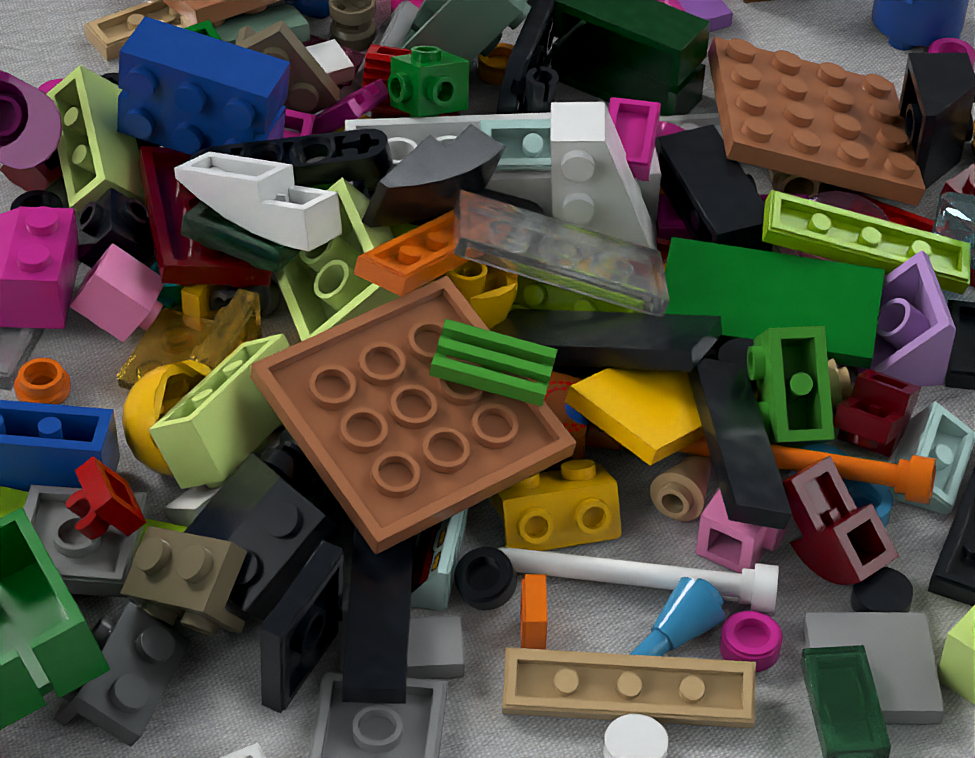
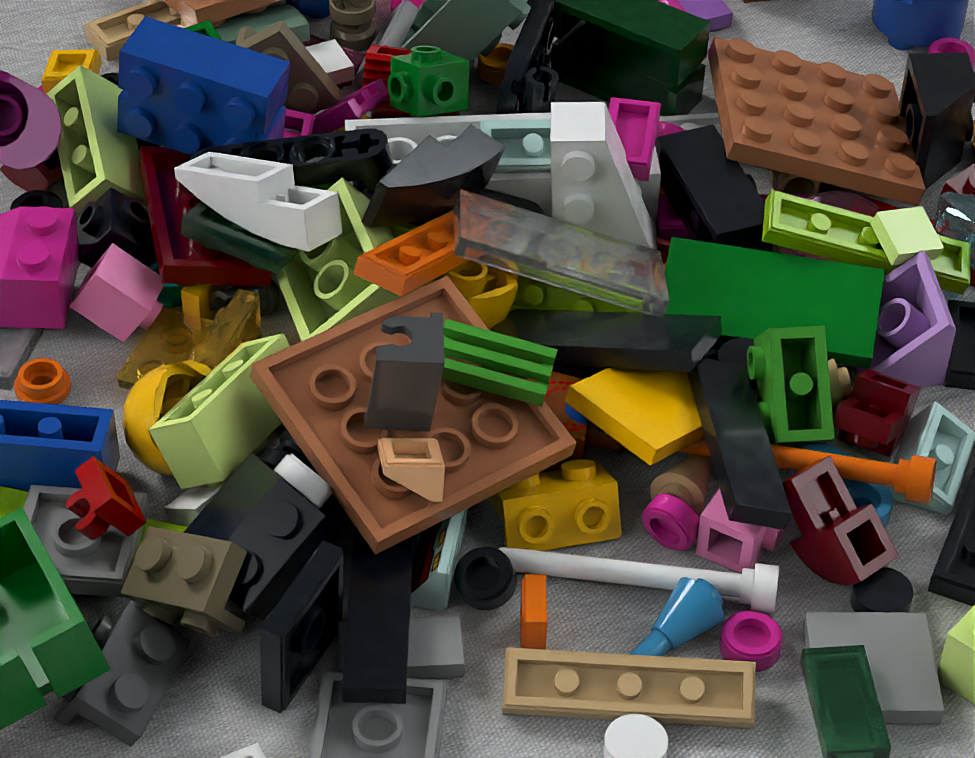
(63, 62): none -> yellow tile
(304, 480): none -> white tile
(407, 376): none -> dark grey hinge
(414, 464): none -> light nougat slope
(671, 522): none -> dark pink tile
(905, 234): none -> yellowish green tile

